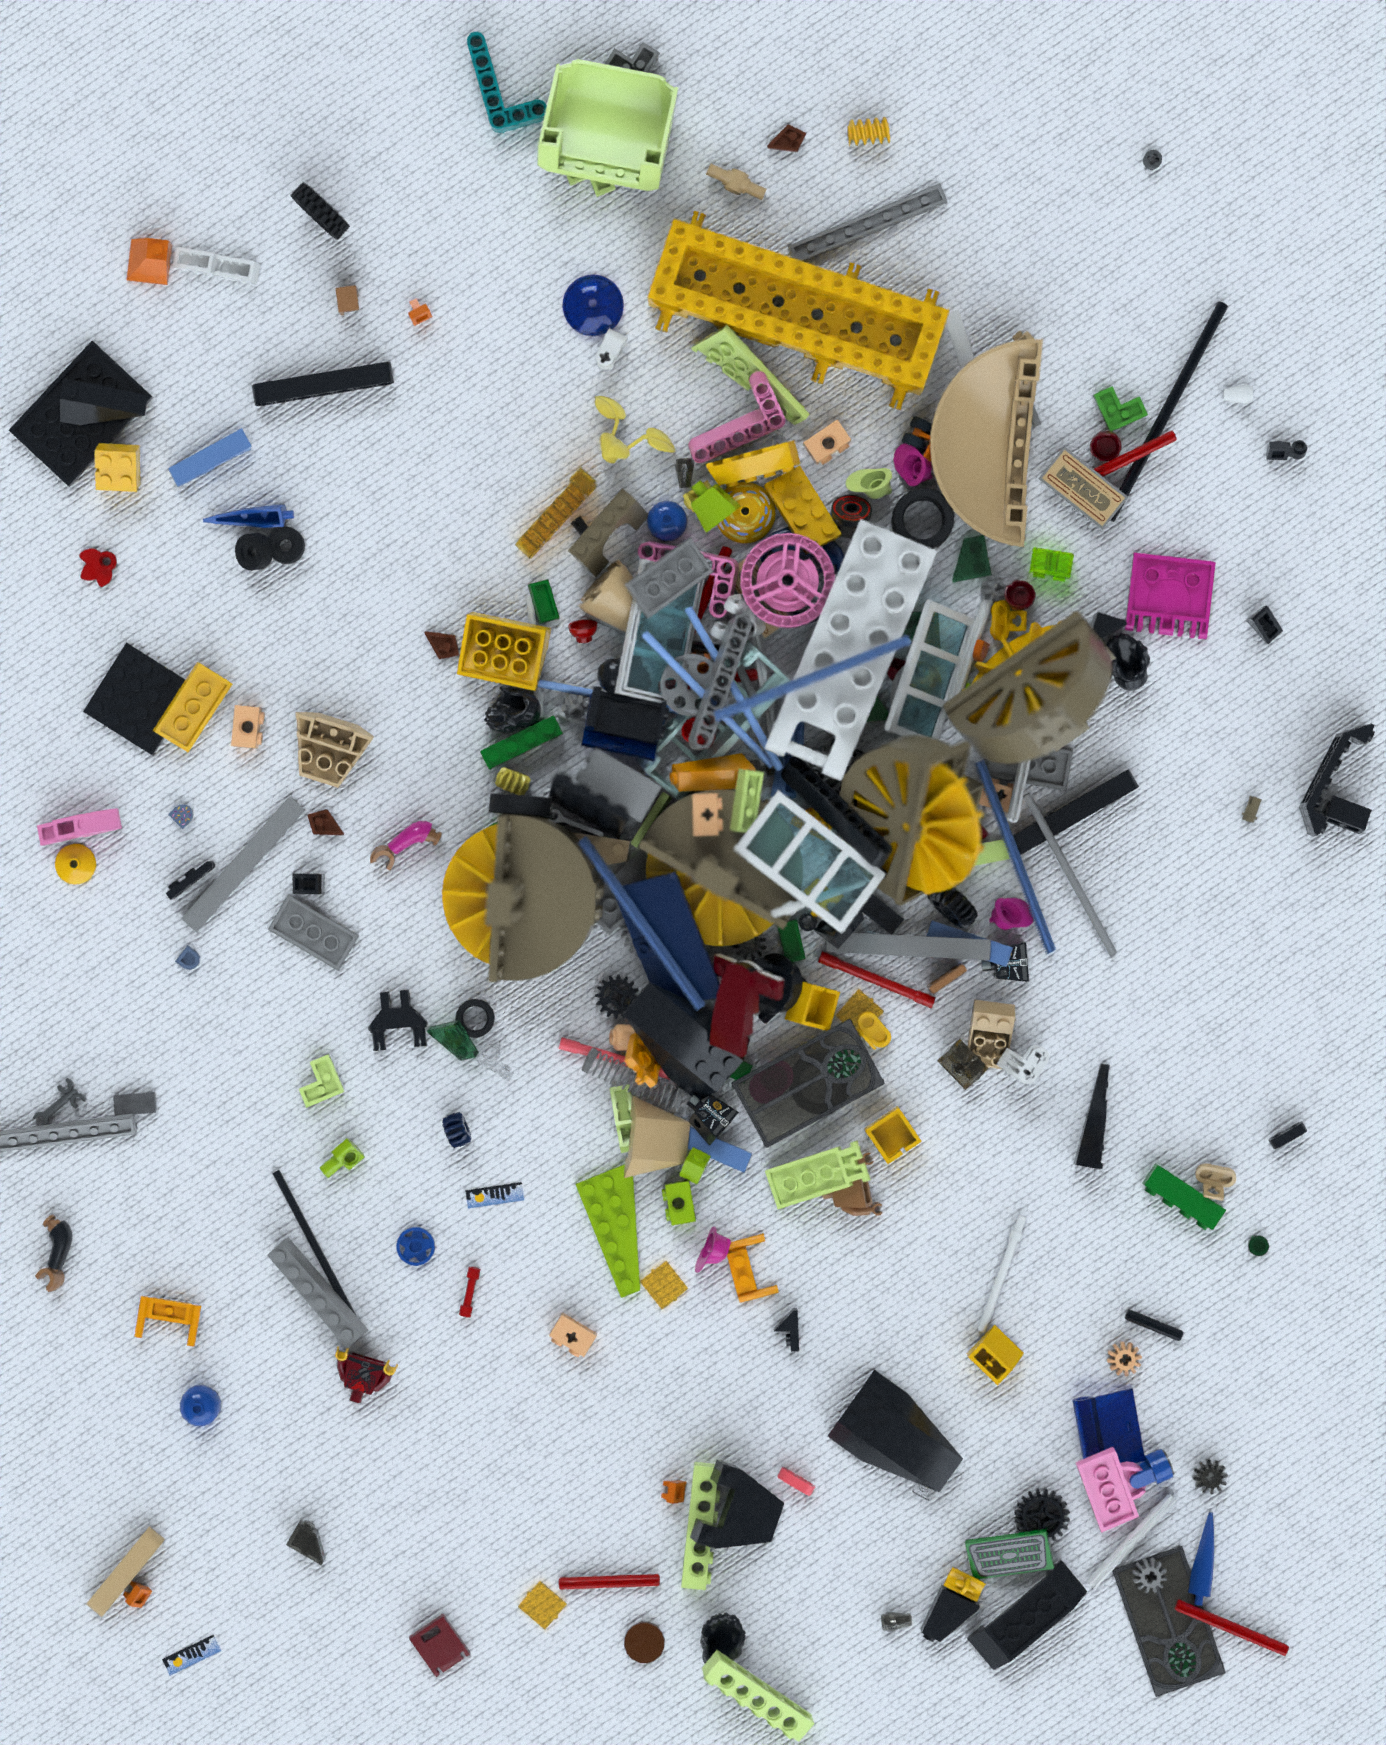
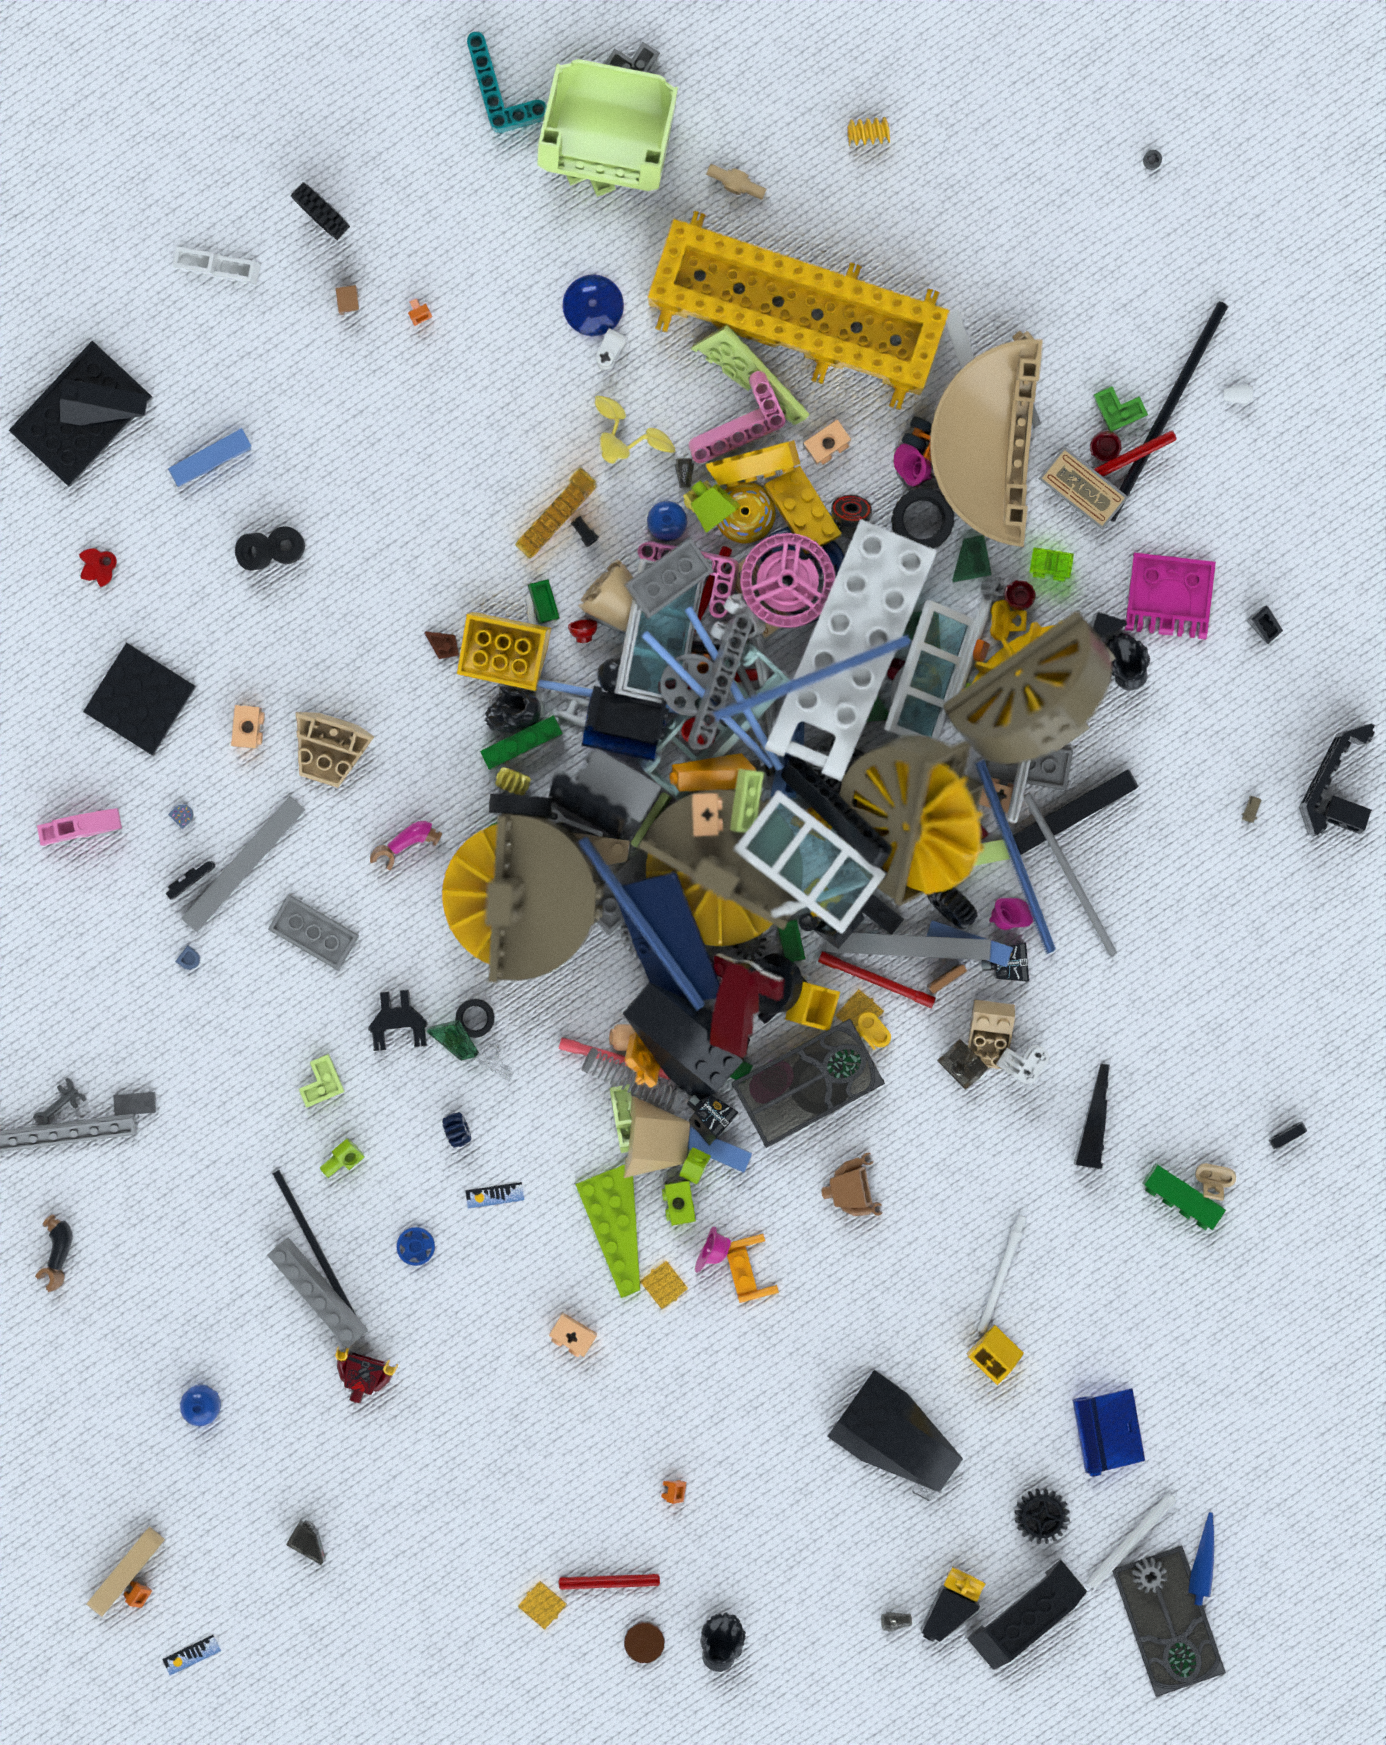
(84, 869): yellow dish -> none
(117, 467): yellow piece -> none
(149, 261): orange slope -> none
(168, 1311): light orange plate -> none
(192, 707): yellow plate -> none
(260, 517): blue piece -> none
(308, 884): black slope -> none
(322, 384): black beam -> none
(324, 823): copper piece -> none
(443, 1648): dark red container -> none
(472, 1275): red bar -> none
(574, 706): light grey gear -> none
(589, 546): dark tan arch -> none
(608, 999): black gear -> none
(691, 1578): yellowish green brick -> none
(748, 1513): black wedge -> none
(769, 1697): yellowish green brick -> none
(788, 139): copper piece -> none
(790, 1323): black slope -> none
(796, 1481): coral beam -> none
(816, 1175): yellowish green hinge -> none
(868, 223): light grey tile -> none
(872, 482): yellowish green piece -> none
(891, 1134): yellow piece -> none
(1009, 1554): tile -> none
(1115, 1485): bright pink plate -> none
(1118, 1354): light nougat gear -> none
(1154, 1325): black axle -> none
(1204, 1472): clear smoke gear -> none
(1231, 1627): red axle -> none
(1258, 1245): dark green tile -> none
(1281, 450): black plate -> none

